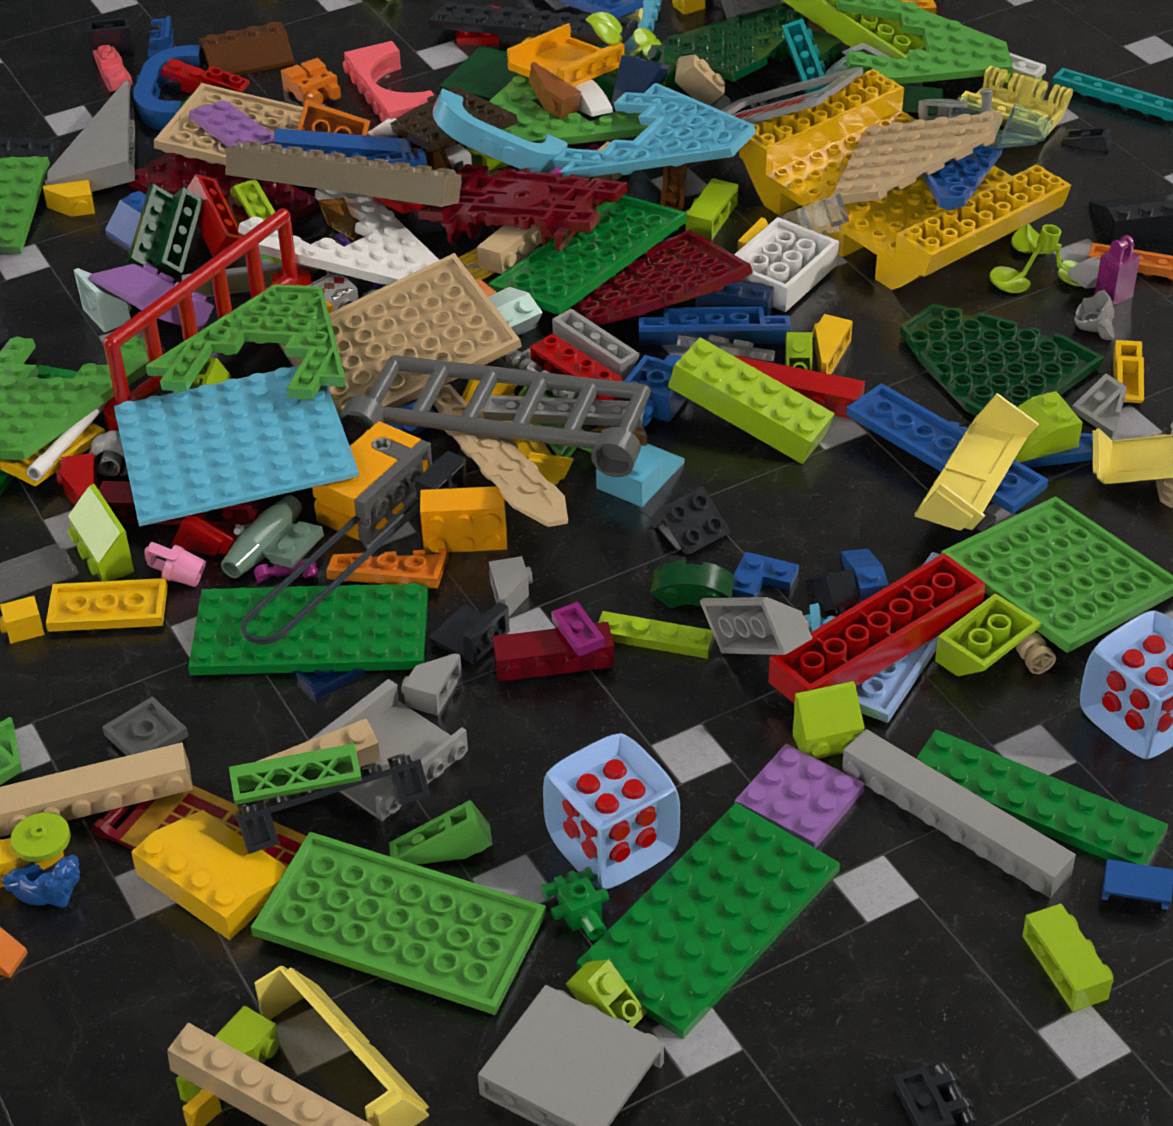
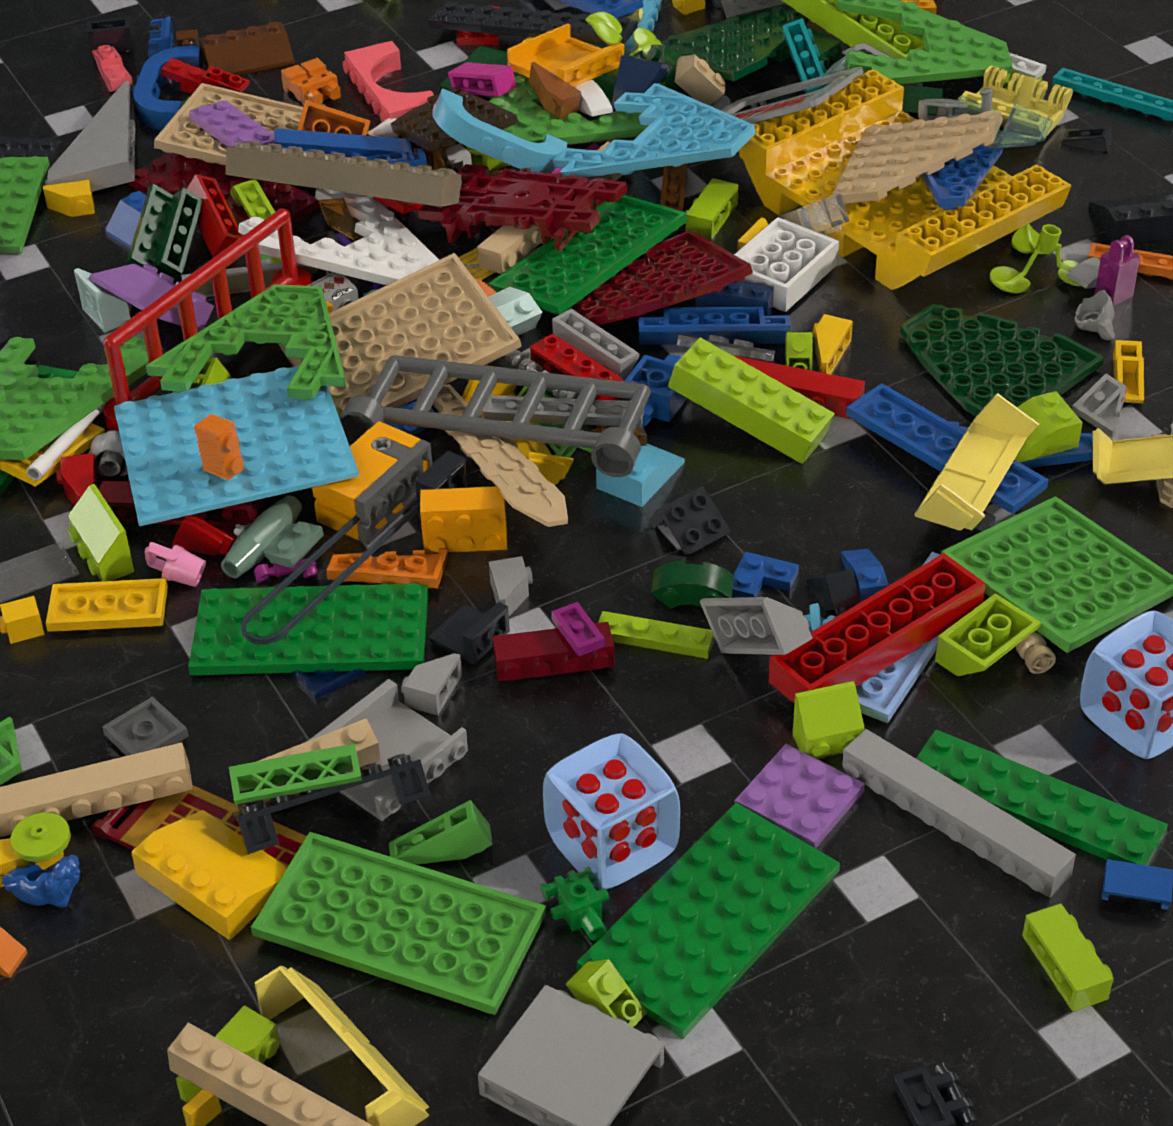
(187, 37): none -> reddish brown plate
(219, 446): none -> orange brick
(483, 79): none -> dark pink brick

